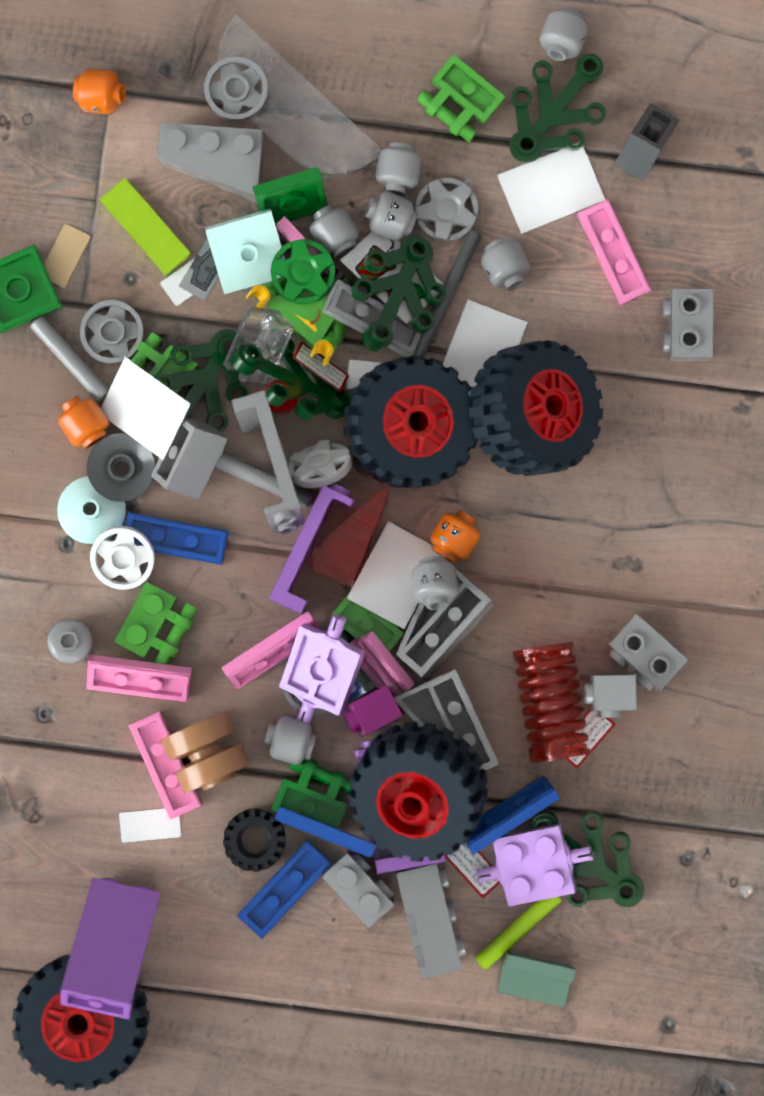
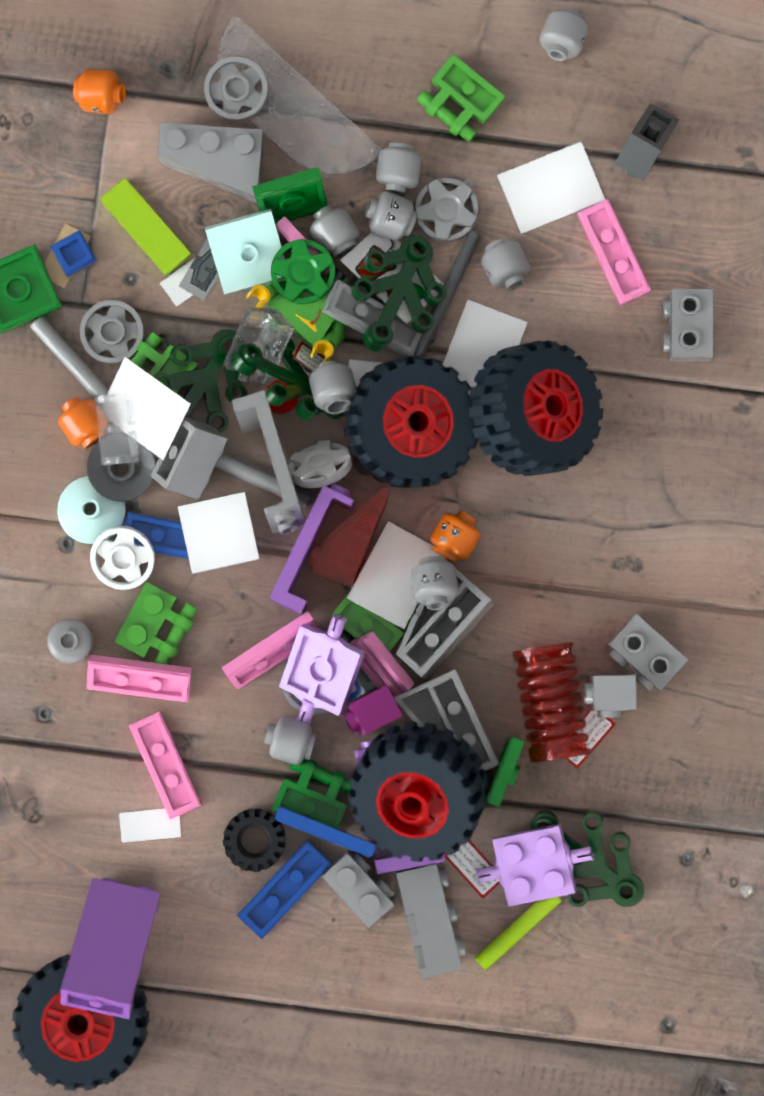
(73, 253): none -> blue tile
(117, 429): none -> clear hinge
(209, 760): medium nougat wheel -> none
(218, 533): none -> white tile
(332, 387): none -> light grey head
(506, 771): none -> green plate
(512, 813): blue tile -> none
(536, 979): sand green panel -> none
(553, 112): dark green plant -> none

